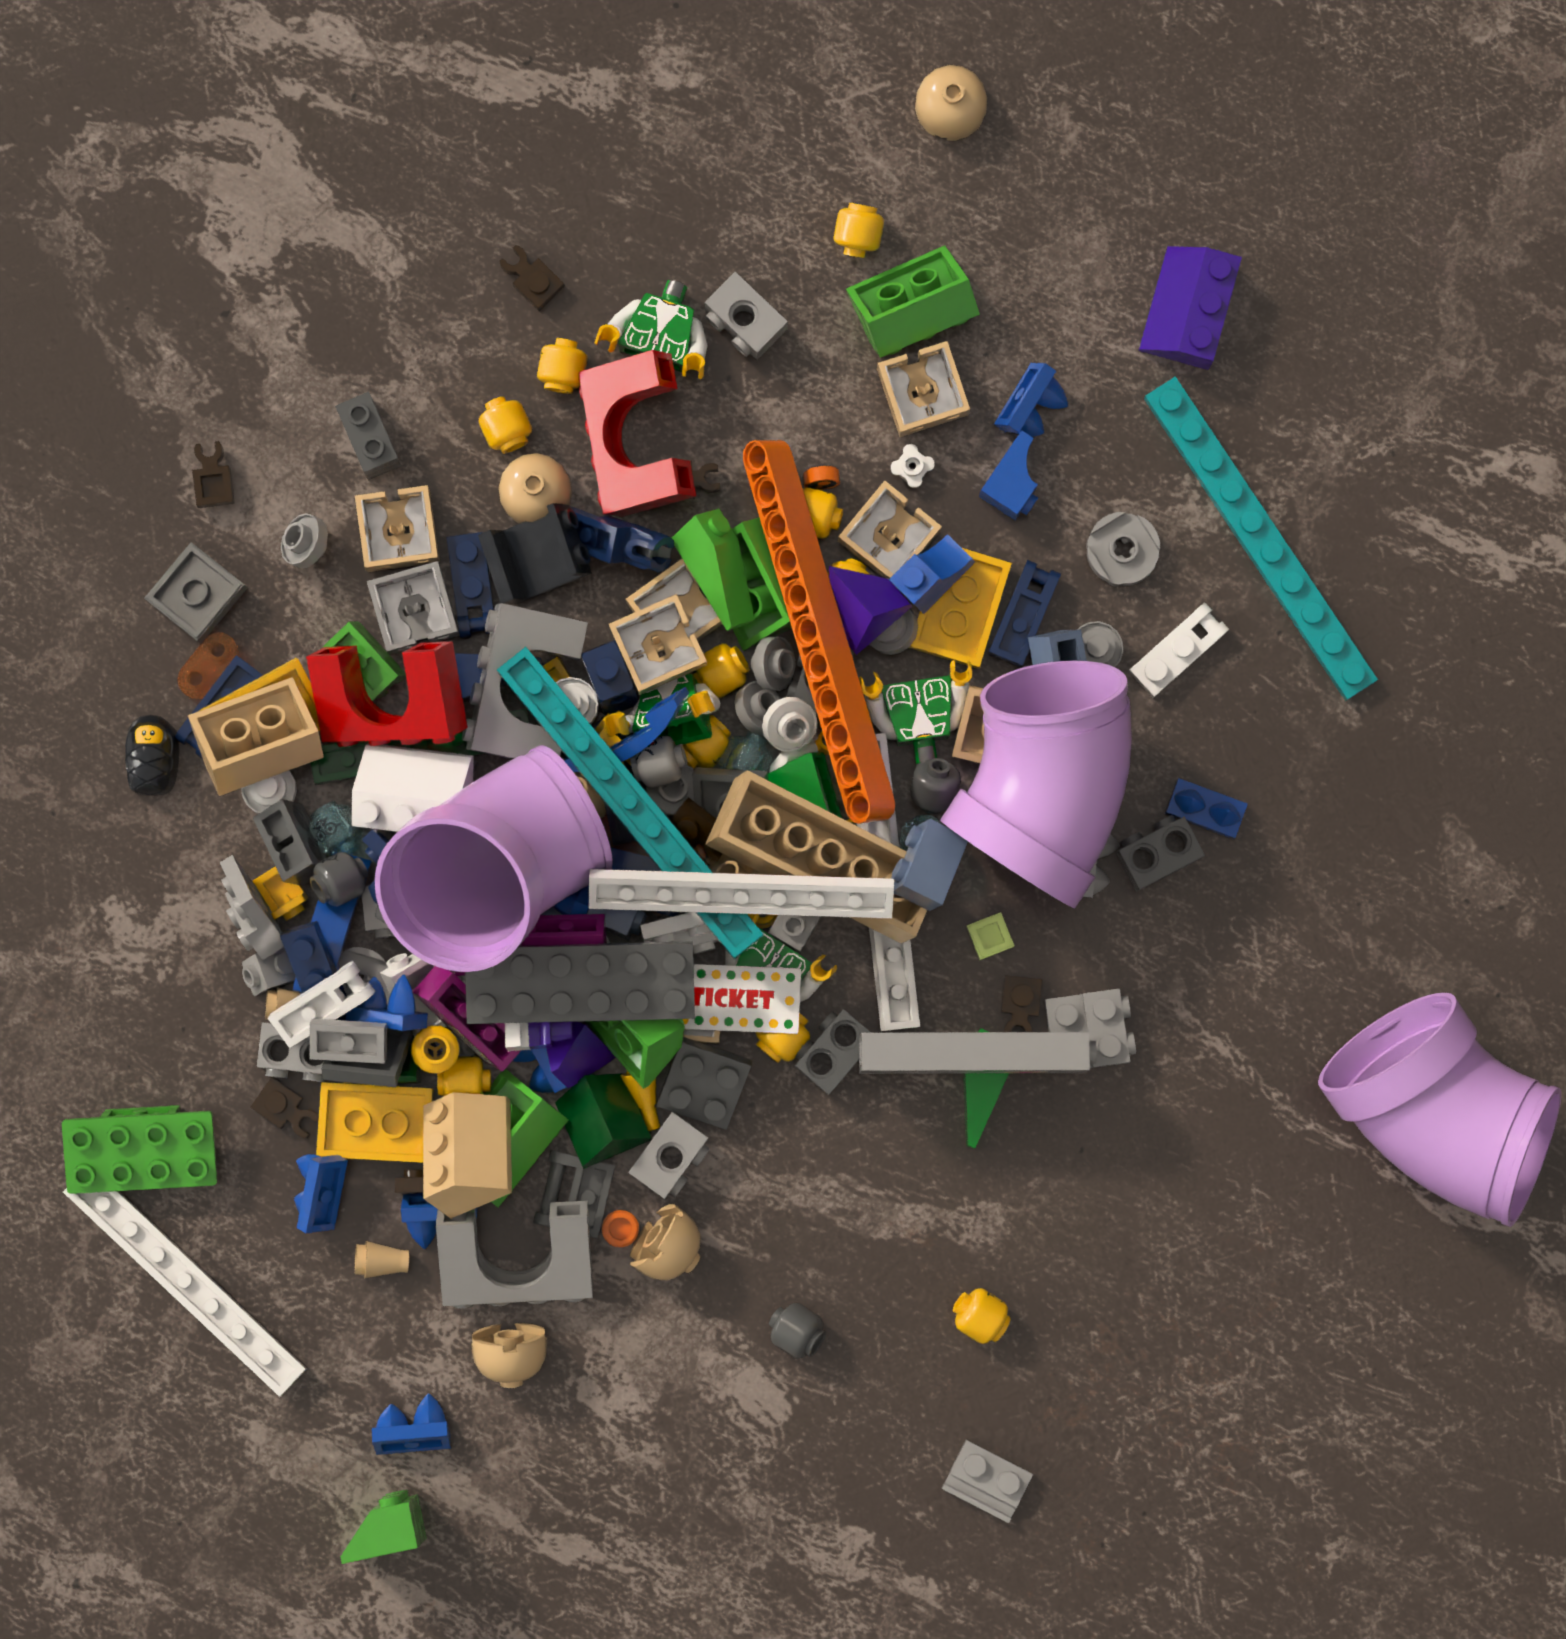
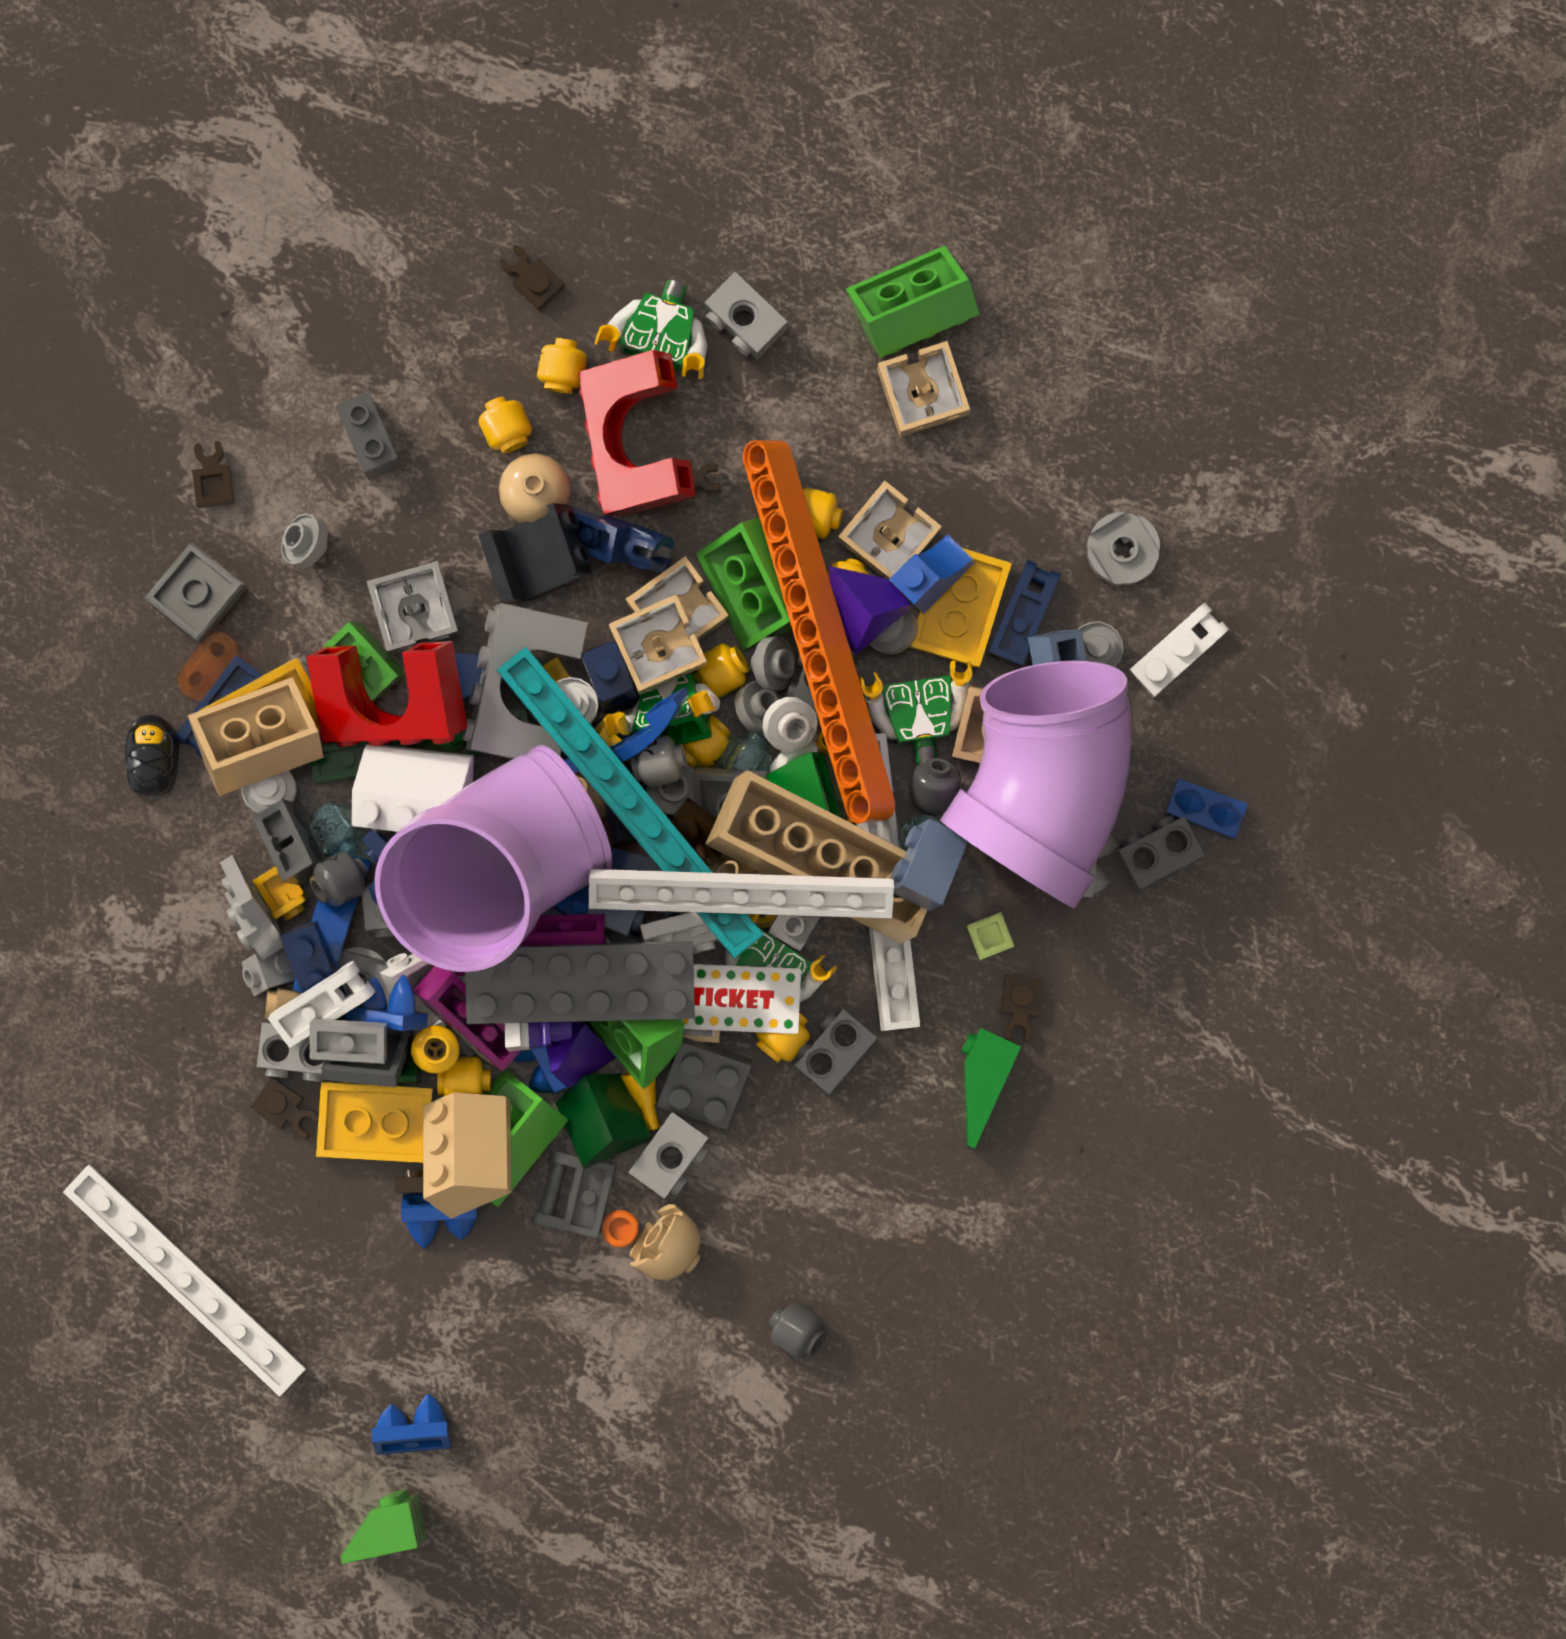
(139, 1150): bright green bracket -> none
(321, 1193): blue tile -> none
(380, 1260): tan cone -> none
(401, 548): piece -> none
(469, 581): dark blue plate -> none
(471, 1279): light grey arch -> none
(509, 1354): tan cylinder -> none
(717, 565): bright green slope -> none
(821, 477): orange tile -> none
(858, 229): yellow head -> none
(912, 476): white plate -> none
(951, 102): tan cylinder -> none
(976, 1052): light grey brick -> none
(981, 1316): yellow head -> none
(987, 1481): light grey plate -> none
(1010, 485): blue arch -> none
(1034, 388): blue tile -> none
(1100, 1015): light grey plate -> none
(1190, 305): dark purple slope -> none
(1260, 538): teal plate -> none
(1445, 1107): lavender cylinder -> none

